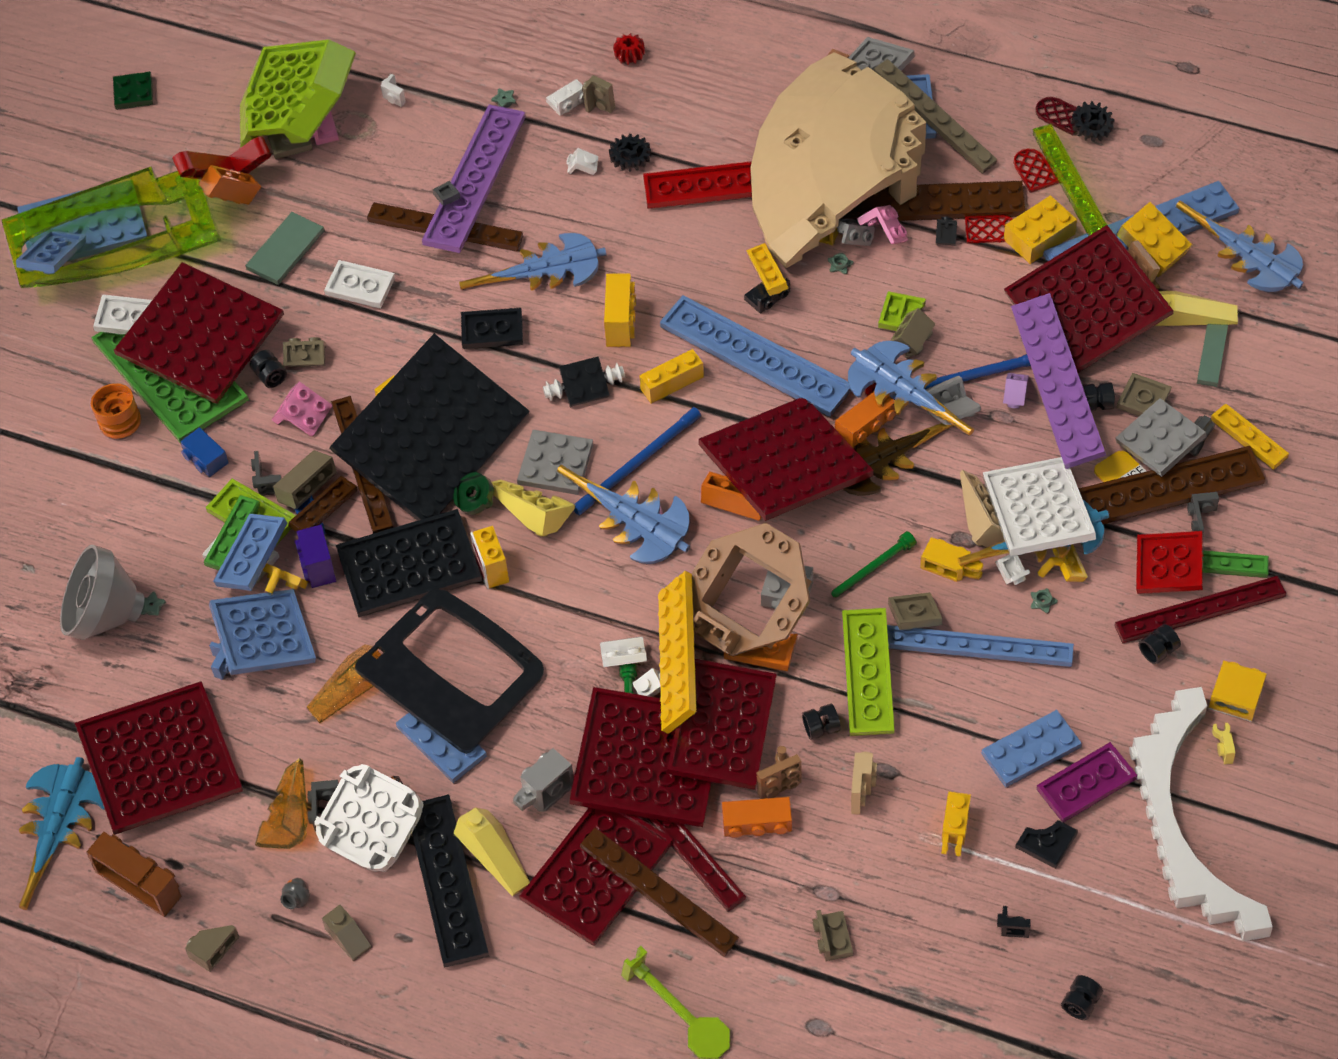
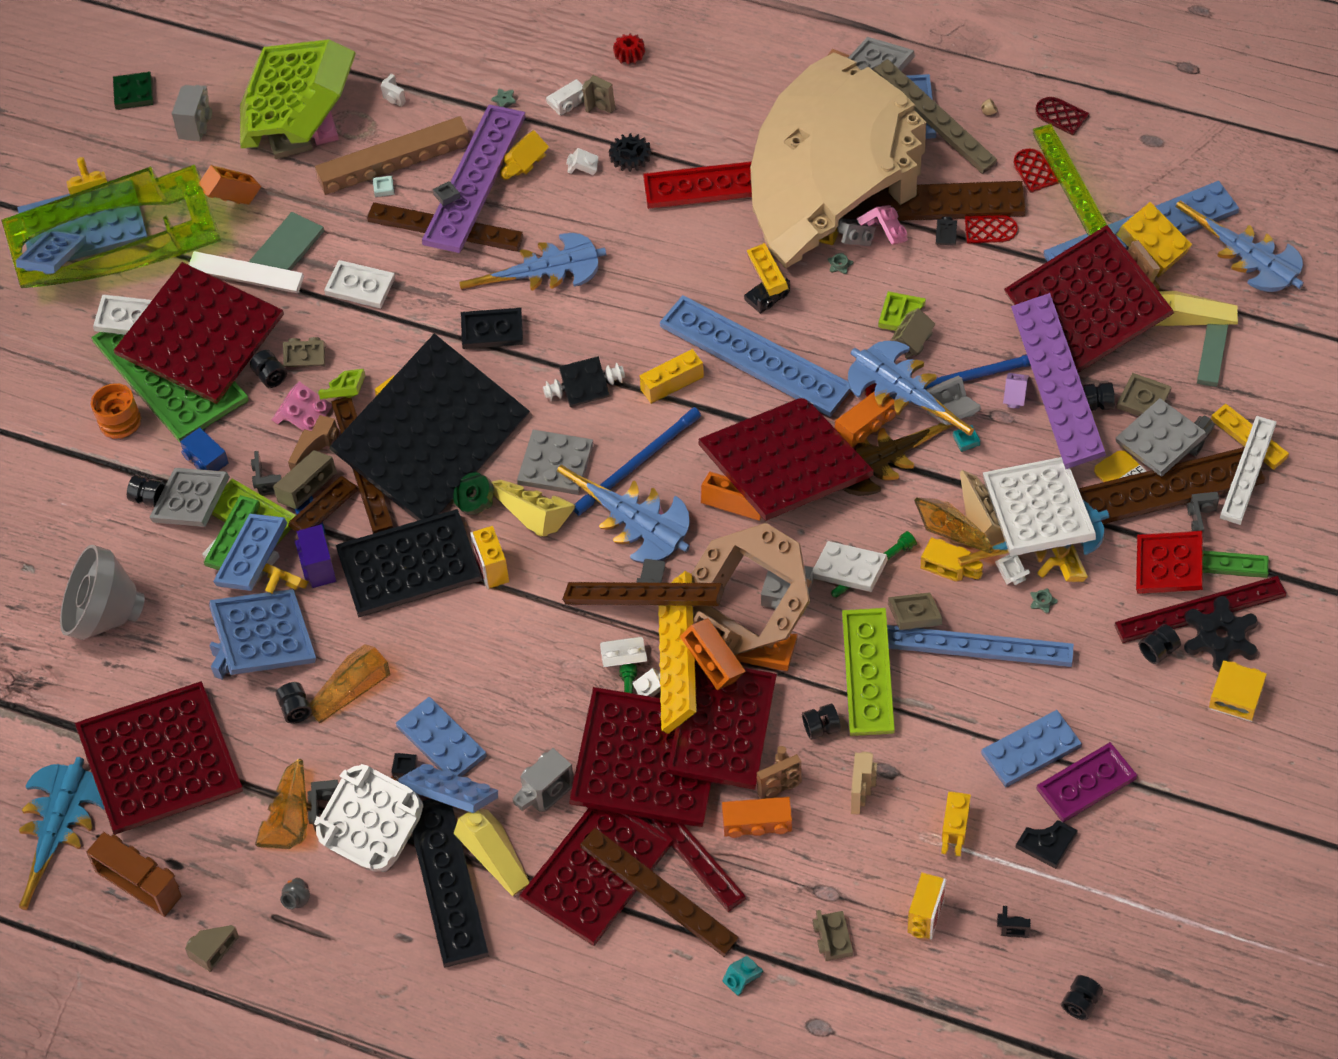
(86, 180): none -> yellow plate
(144, 491): none -> black wheel
(155, 608): sand green plate -> none
(189, 497): none -> light grey plate
(191, 112): none -> light grey hinge
(244, 160): red beam -> none
(247, 272): none -> white tile
(293, 702): none -> black wheel
(322, 435): none -> medium nougat slope
(346, 384): none -> lime wing
(346, 932): dark tan slope -> none
(383, 186): none -> light aqua tile
(392, 155): none -> medium nougat brick
(403, 764): none -> black plate
(428, 695): black door -> none
(449, 788): none -> medium blue plate
(523, 155): none -> yellow hinge
(619, 310): yellow brick -> none
(643, 593): none -> reddish brown plate
(652, 571): none -> dark grey bracket
(706, 1035): lime piece -> none
(712, 654): none -> orange brick
(741, 973): none -> teal bracket
(849, 566): none -> white plate
(926, 906): none -> yellow piece
(950, 523): none -> clear yellow wedge
(965, 441): none -> teal plate
(989, 107): none -> tan hinge
(1040, 229): yellow brick -> none
(1092, 121): black gear -> none
(1188, 878): white arch -> none
(1221, 647): none -> black plate
(1226, 745): light yellow plate -> none
(1248, 470): none -> white tile

